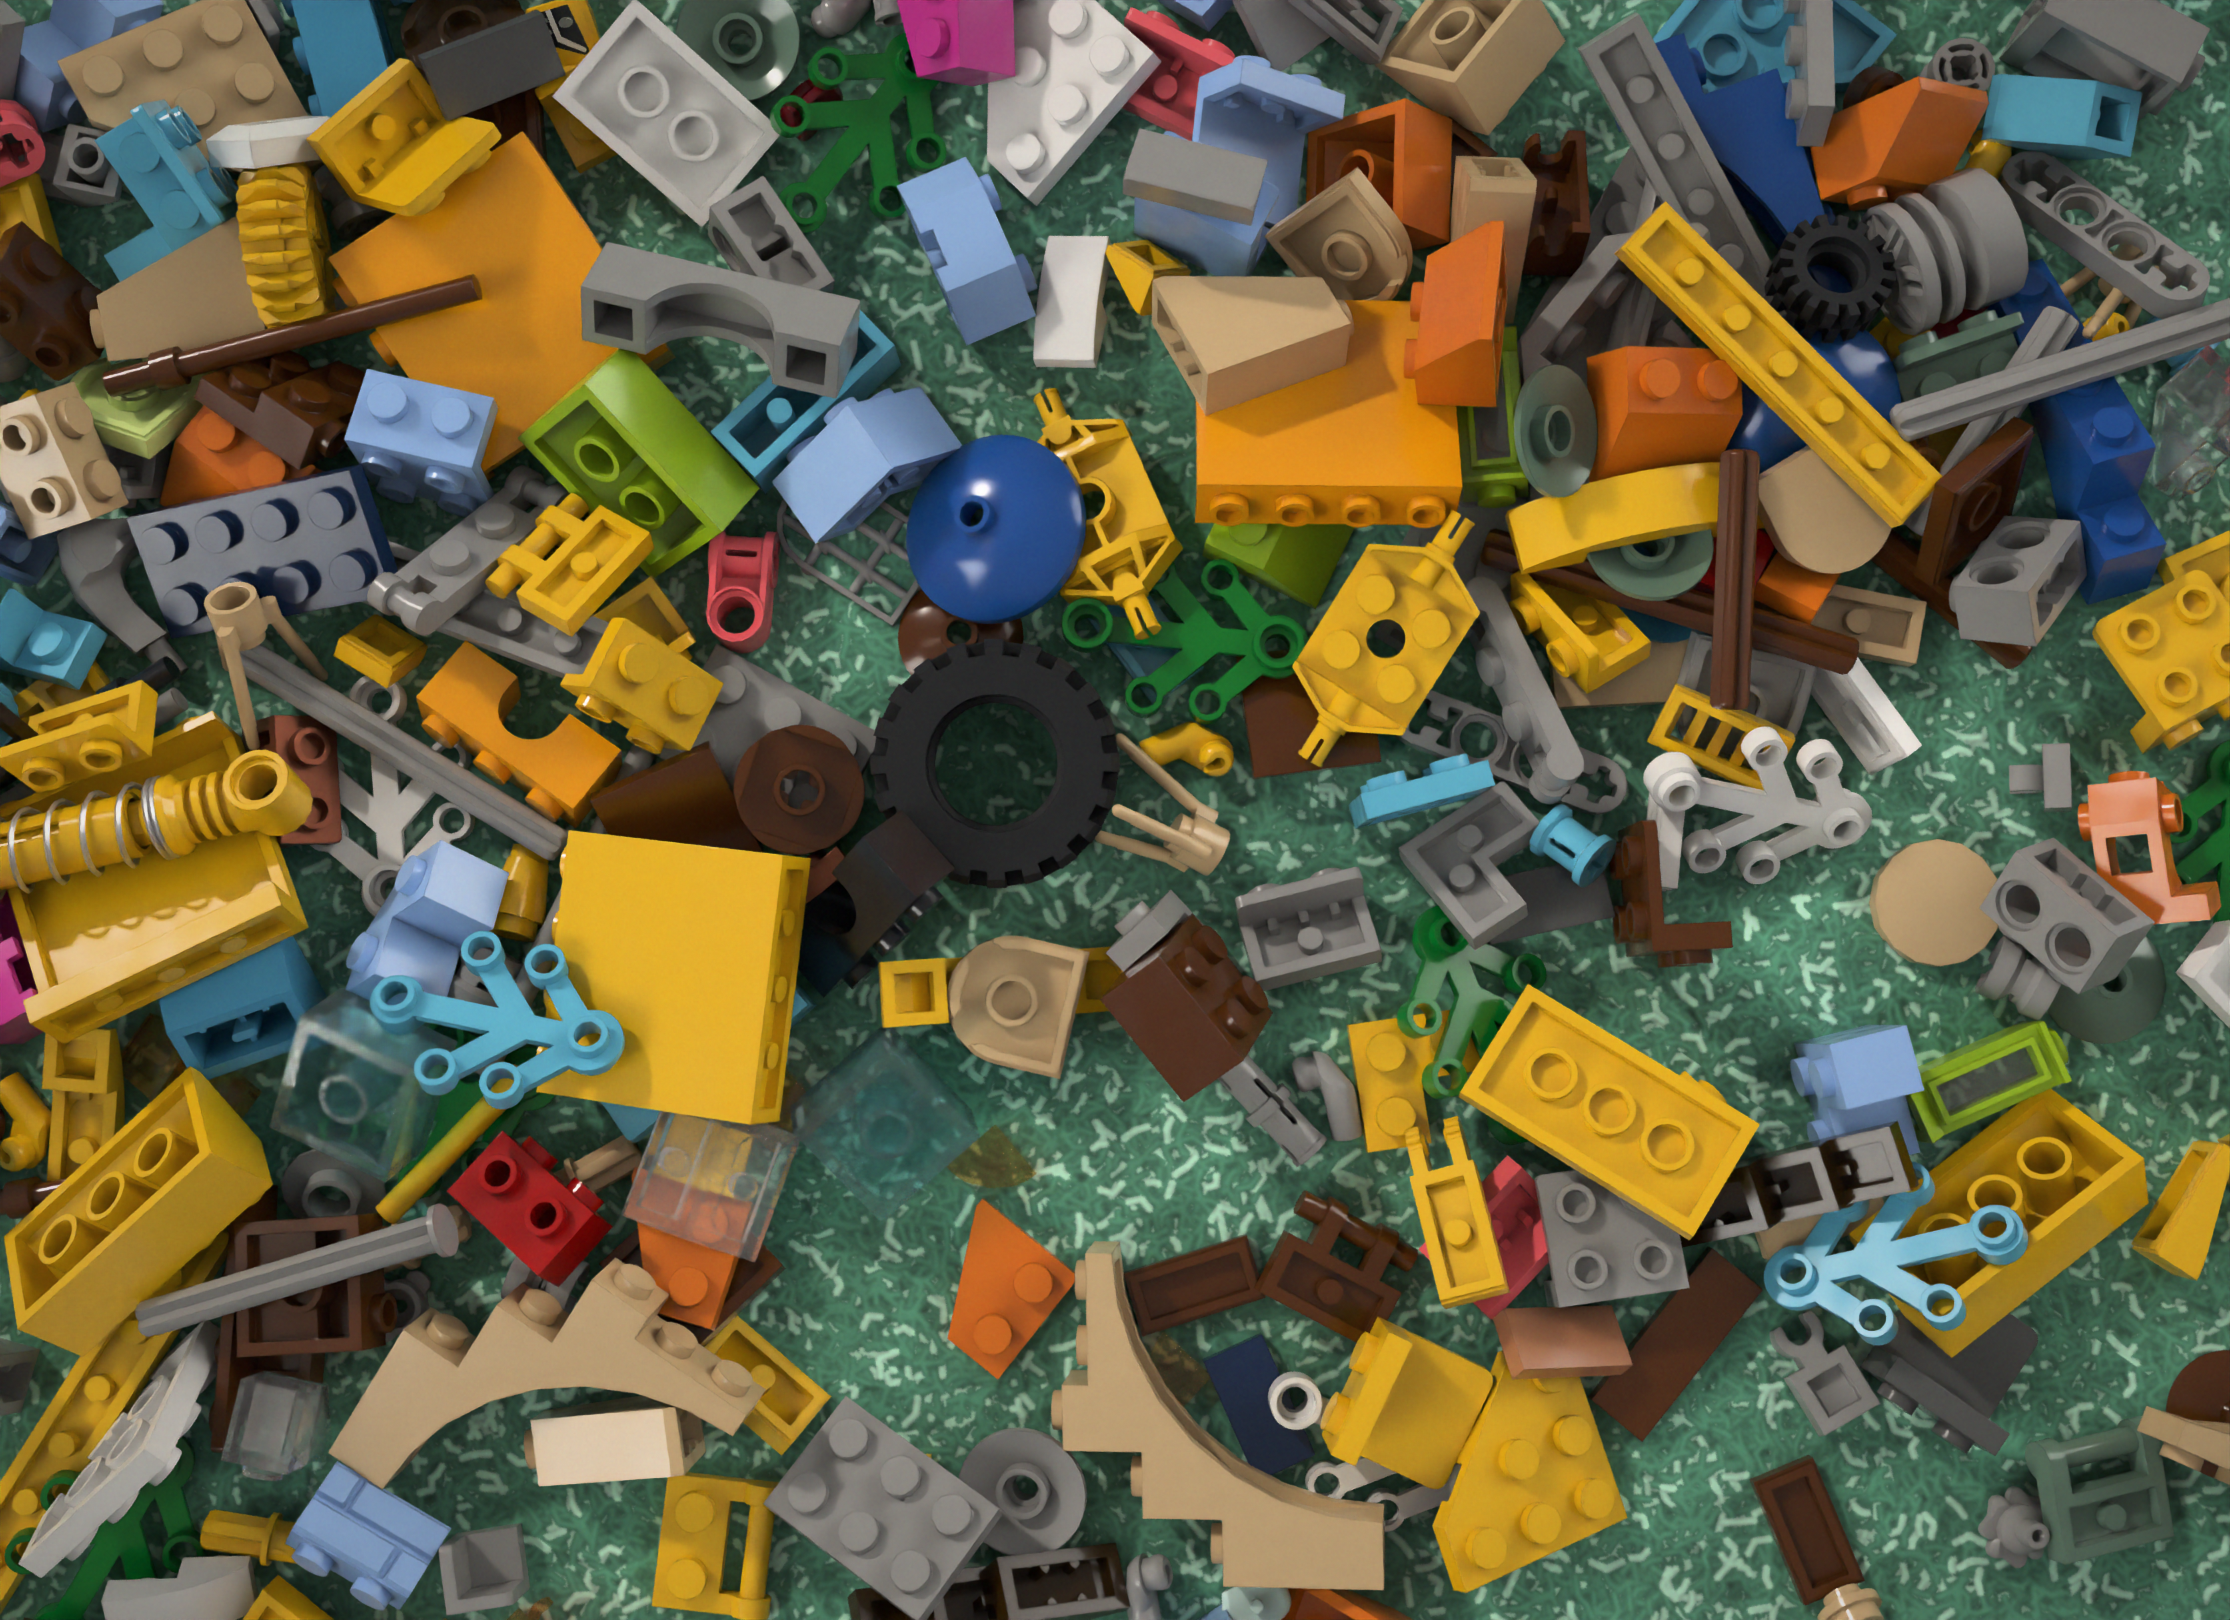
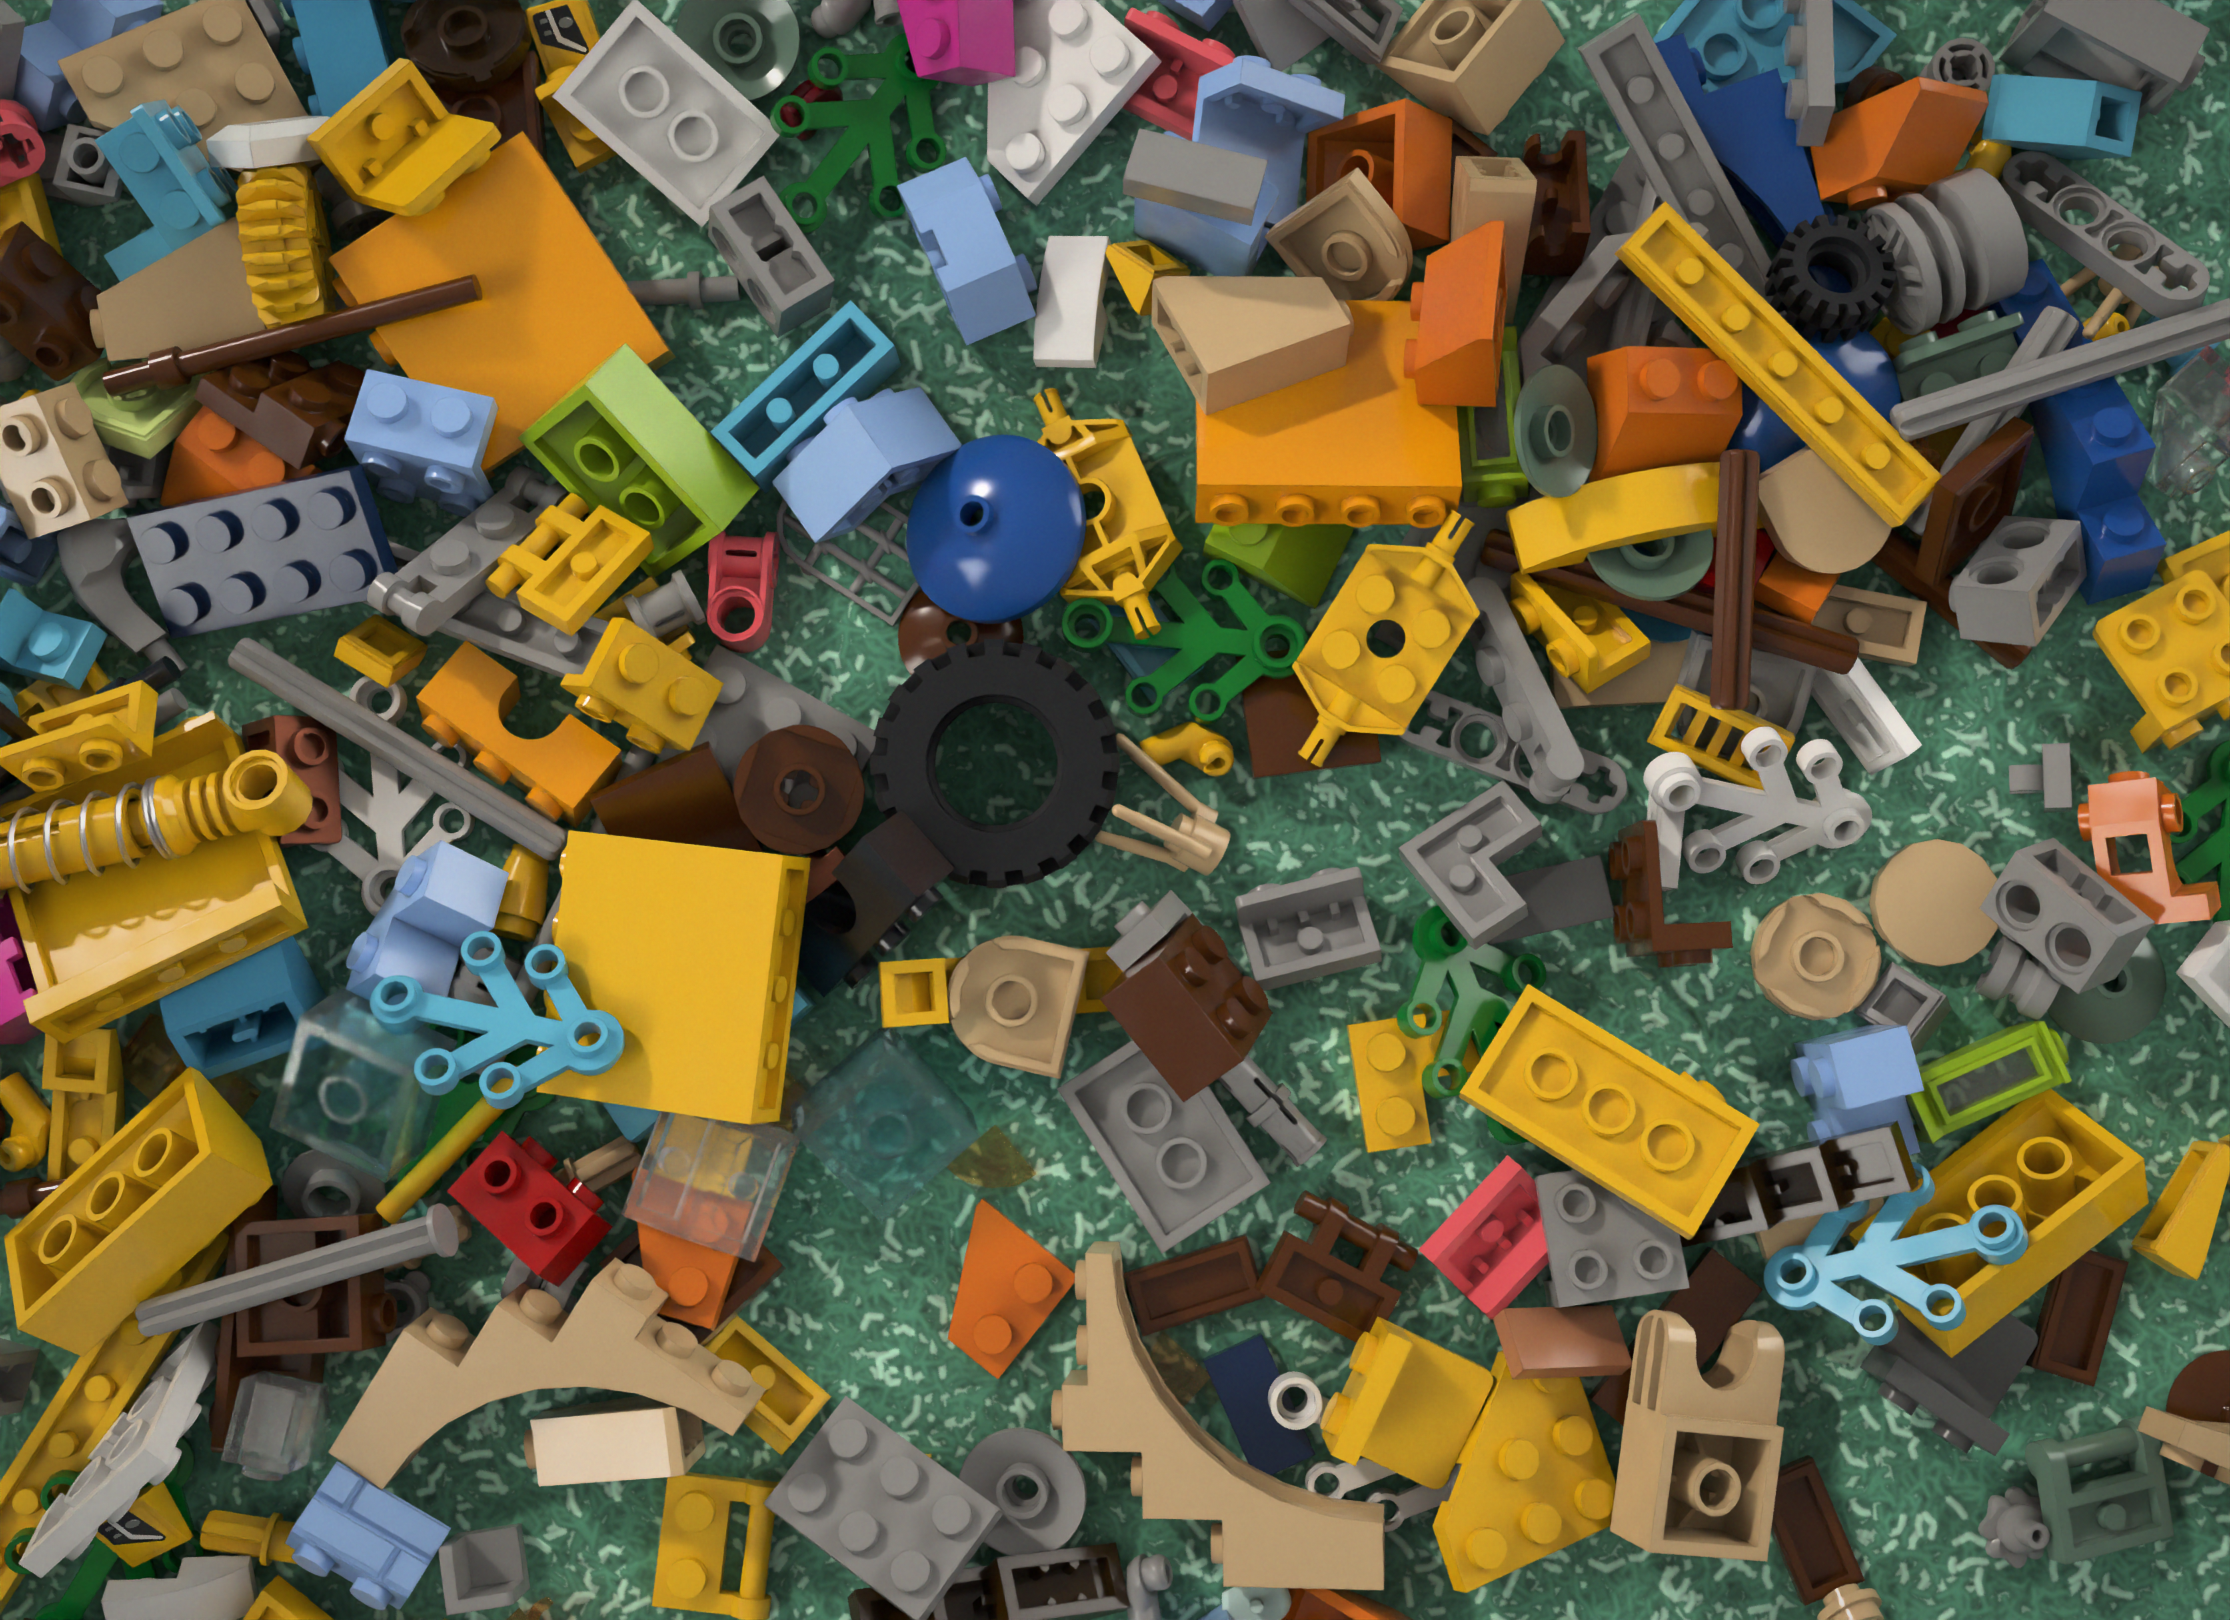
(147, 1528): none -> slope
(241, 625): tan plant -> none
(492, 65): dark grey tile -> none
(650, 298): light grey arch -> none
(665, 607): none -> light grey bush
(1168, 1156): none -> light grey plate
(1336, 1089): light grey arm -> none
(1441, 784): medium azure plate -> none
(1455, 1220): yellow hinge -> none
(1572, 845): medium azure bush -> none
(1700, 1447): none -> tan brick
(1790, 956): none -> tan tile
(1827, 1383): light grey plate -> none
(1905, 1000): none -> light grey slope
(2078, 1317): none -> reddish brown tile

